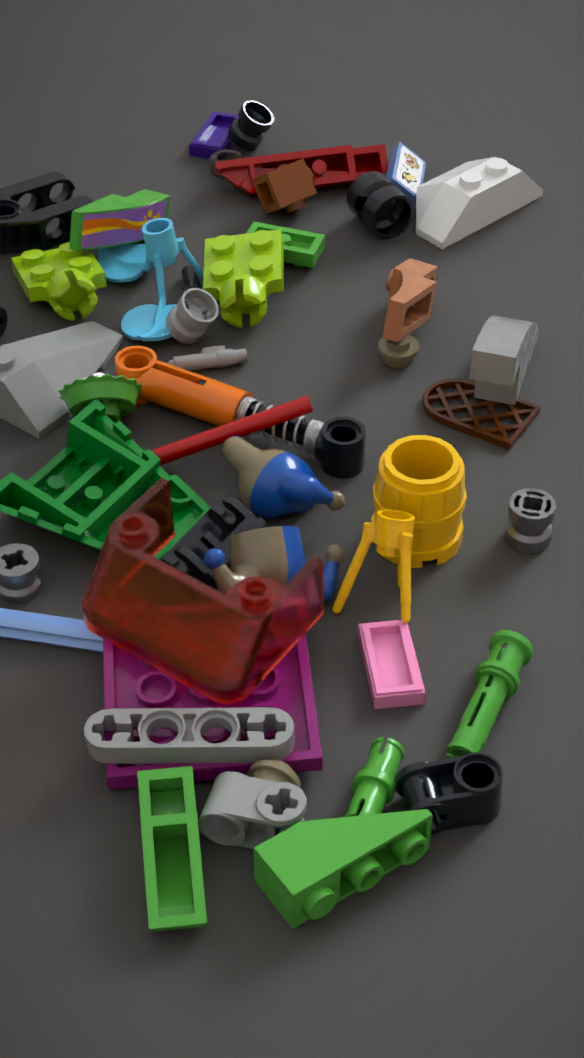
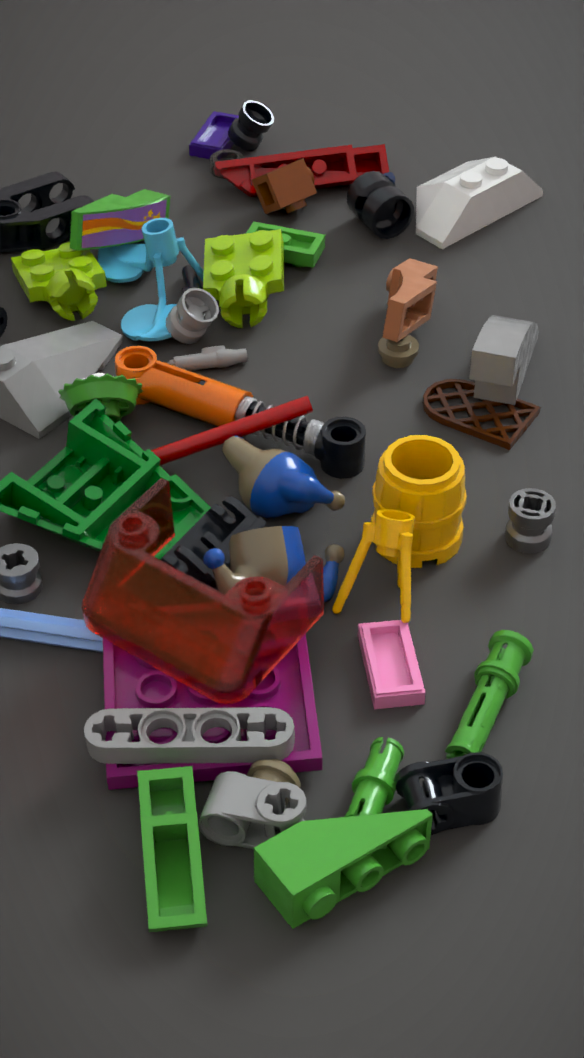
(406, 170): tile -> none

